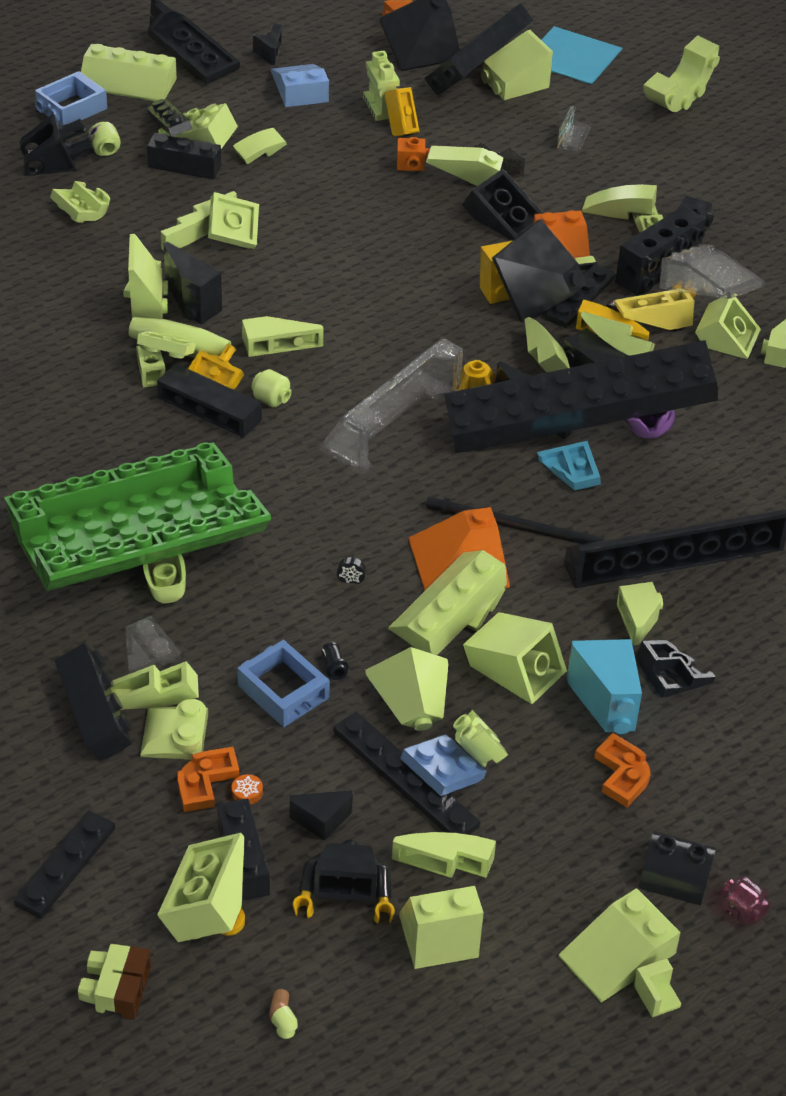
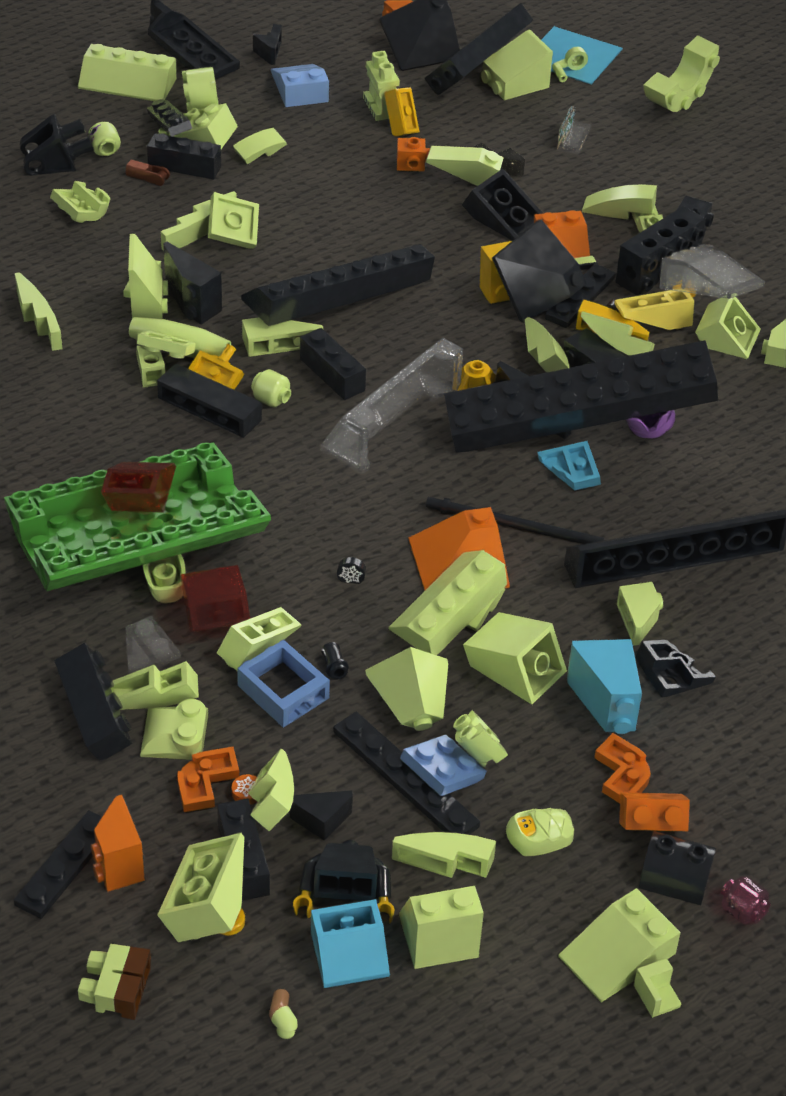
(36, 309): none -> yellowish green slope
(92, 102): light blue window -> none
(117, 848): none -> orange slope
(138, 486): none -> clear red slope
(147, 172): none -> copper bar
(199, 88): none -> yellowish green brick
(214, 598): none -> clear red slope
(255, 635): none -> yellowish green slope
(273, 791): none -> yellowish green slope
(332, 363): none -> black brick
(340, 285): none -> black slope
(349, 943): none -> medium azure slope
(540, 831): none -> yellowish green piece
(570, 61): none -> yellowish green plate
(654, 811): none -> orange brick

